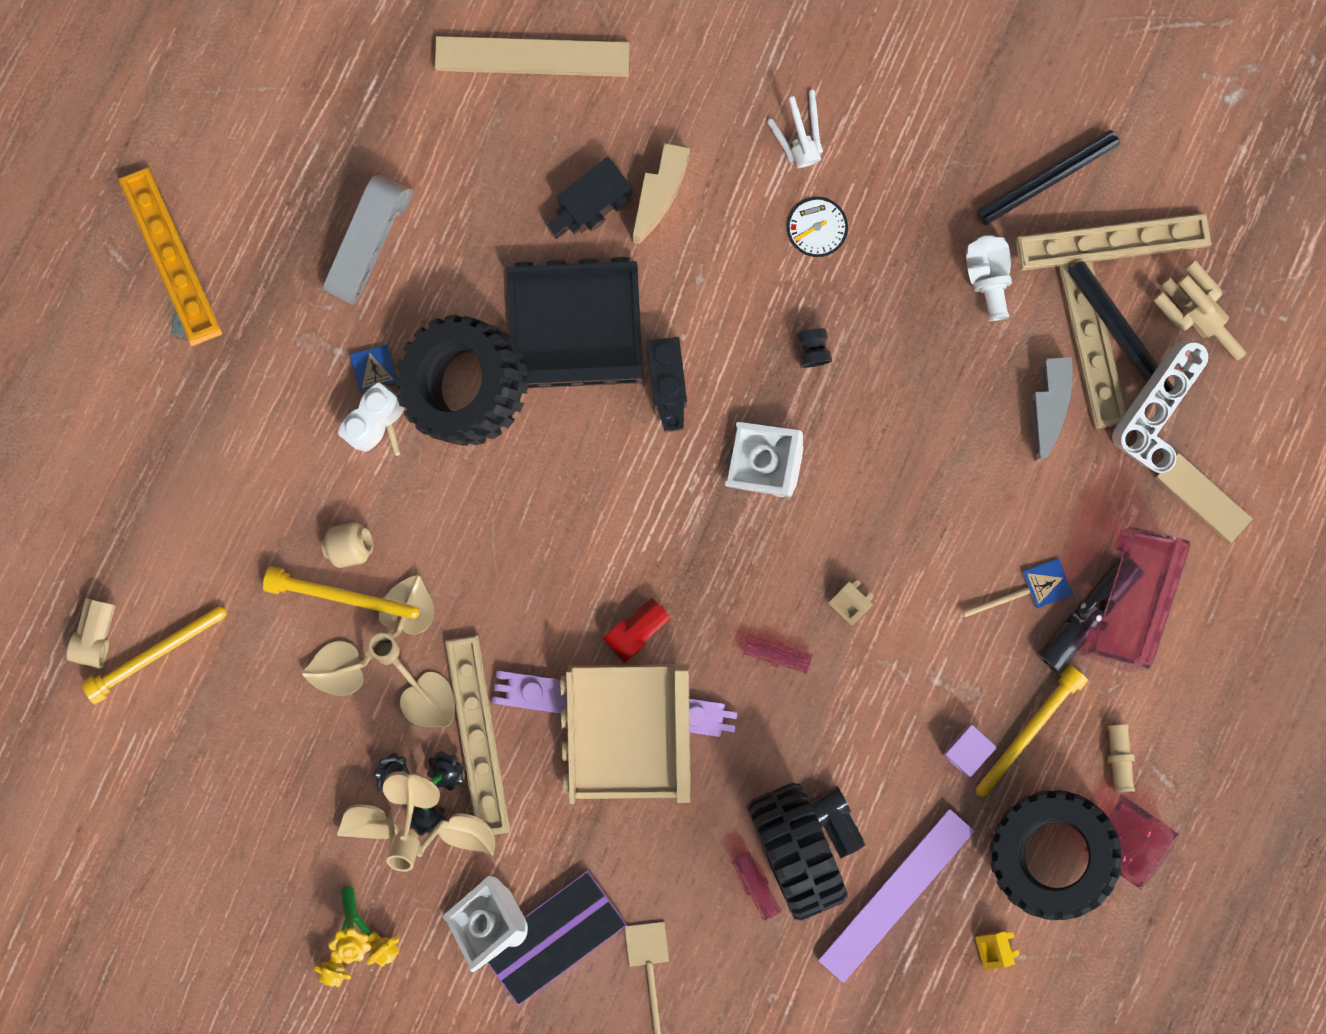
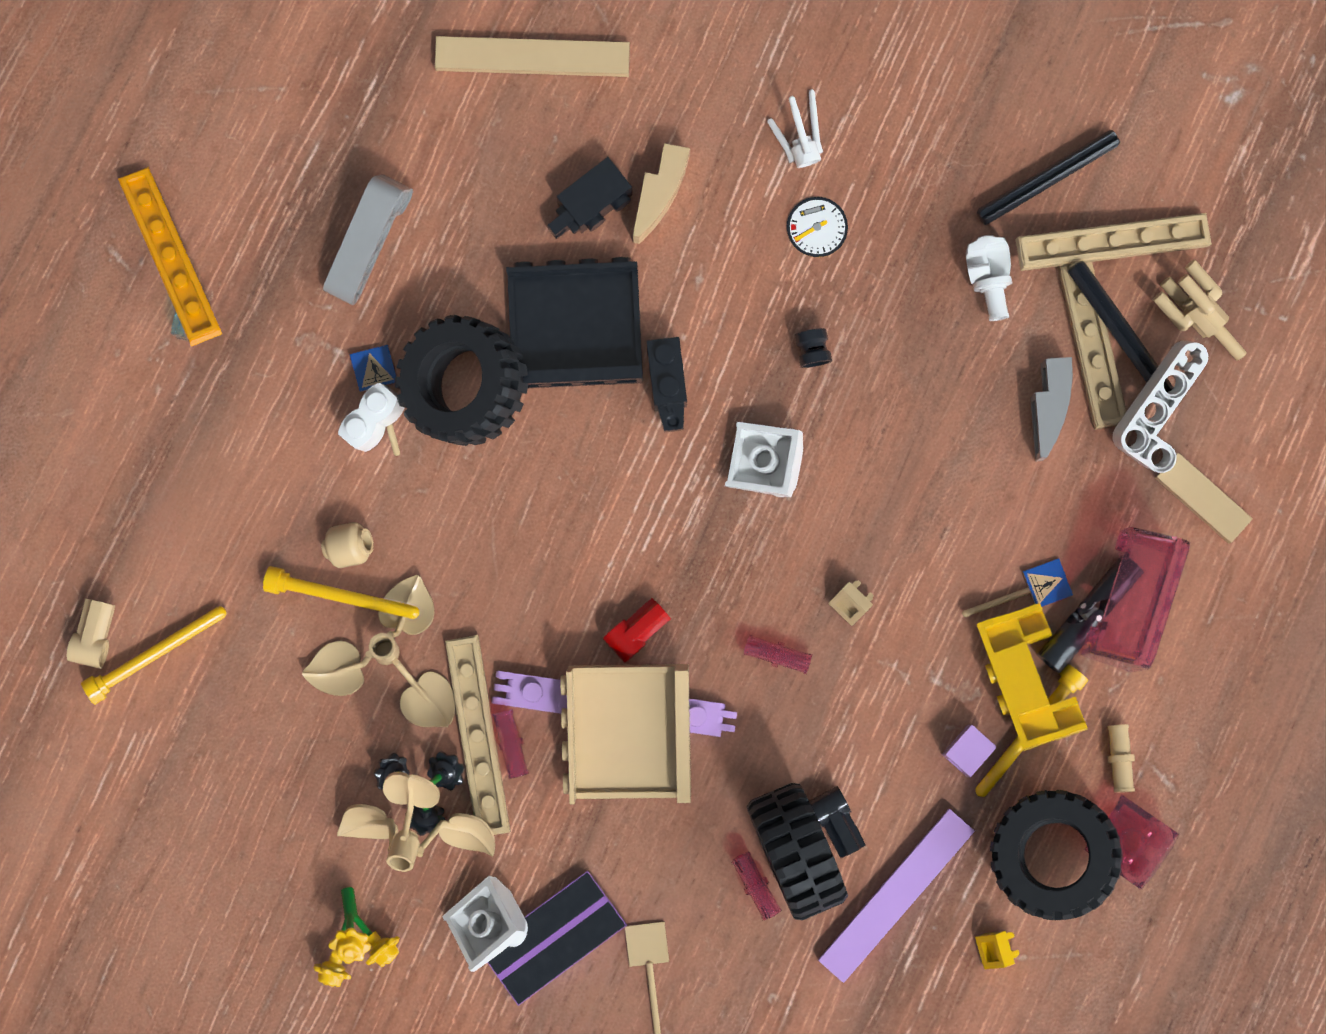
(510, 744): none -> clear pink pin
(1023, 694): none -> yellow bracket

